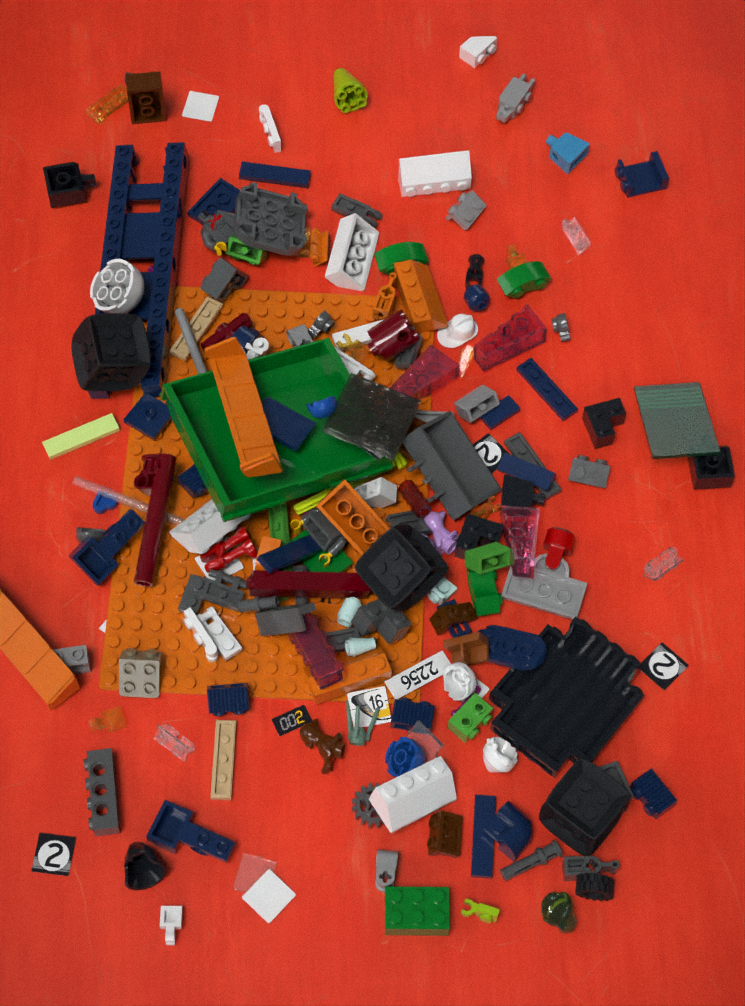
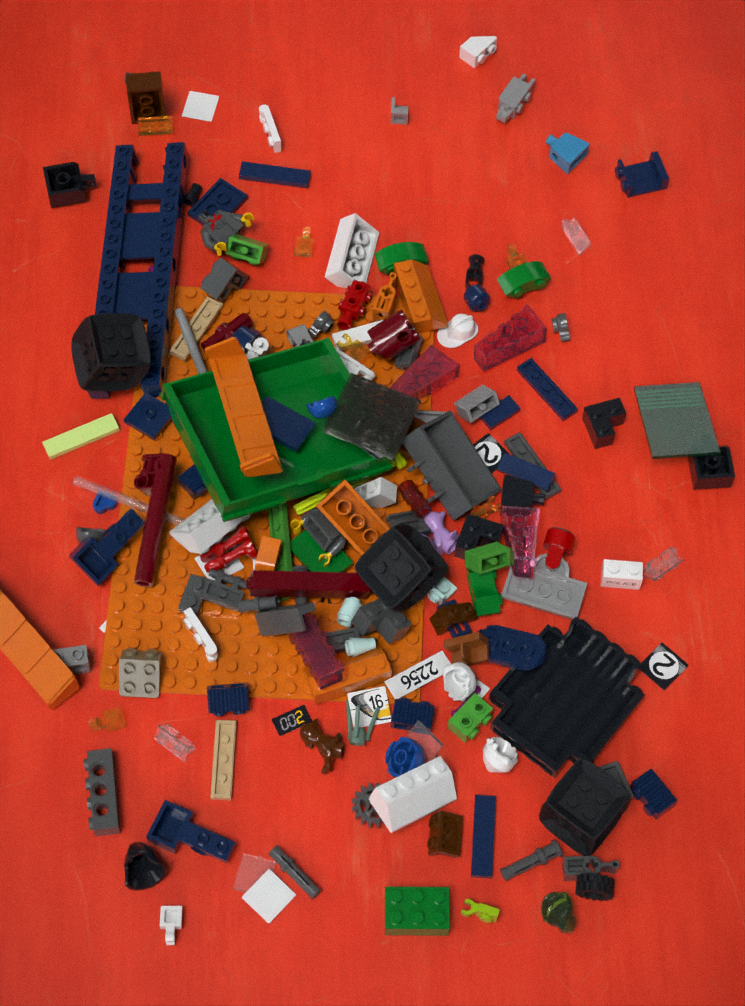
(53, 854): sticker -> none
(108, 104): plate -> none
(126, 287): white cylinder -> none
(155, 125): none -> plate
(191, 197): none -> black pin
(220, 634): white plate -> none
(270, 220): dark grey tile -> none
(287, 865): none -> dark grey pin
(289, 554): dark blue tile -> none
(319, 248): orange hinge -> none
(347, 206): dark grey hinge -> none
(348, 91): lime cone -> none
(359, 295): none -> red brick
(385, 867): light grey piece -> none
(399, 114): none -> light grey panel
(434, 173): white slope -> none
(465, 358): plate -> none
(466, 210): light grey bracket -> none
(511, 830): dark blue brick -> none
(589, 472): dark grey bracket -> none
(621, 574): none -> white brick

